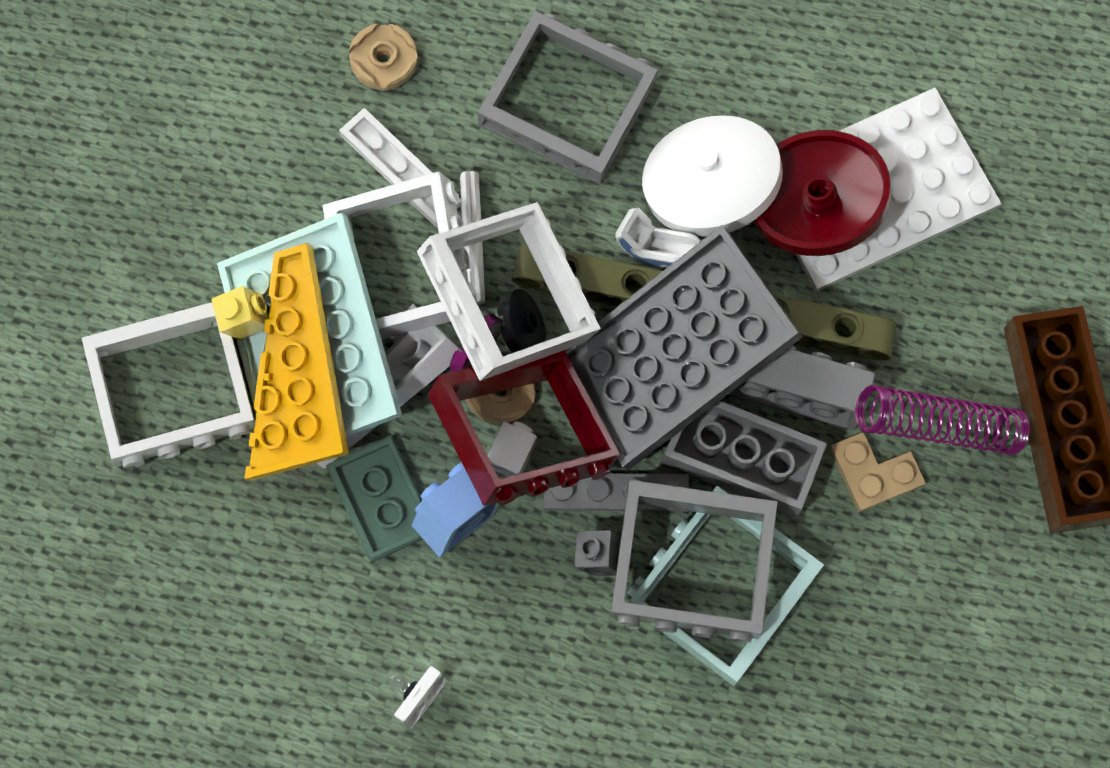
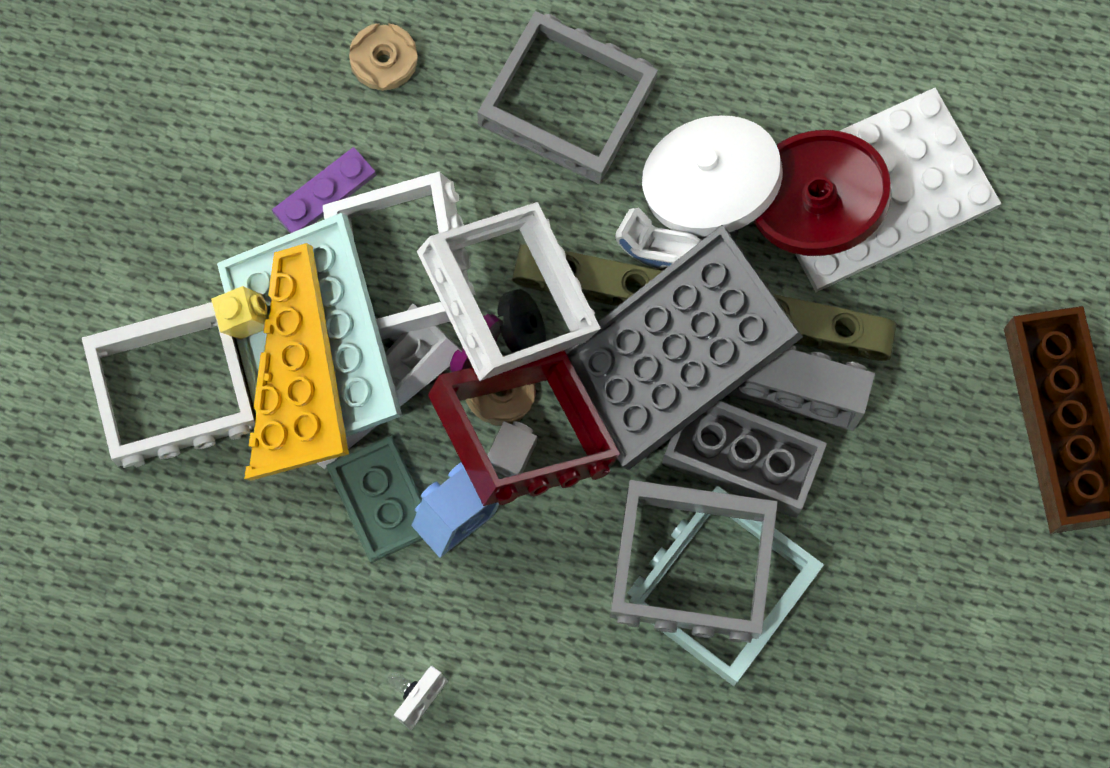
(330, 185): none -> medium lavender plate
(388, 157): white plate -> none
(471, 213): white axle -> none
(597, 552): dark grey brick -> none
(607, 493): light grey plate -> none
(874, 482): tan plate -> none
(886, 396): magenta piece -> none

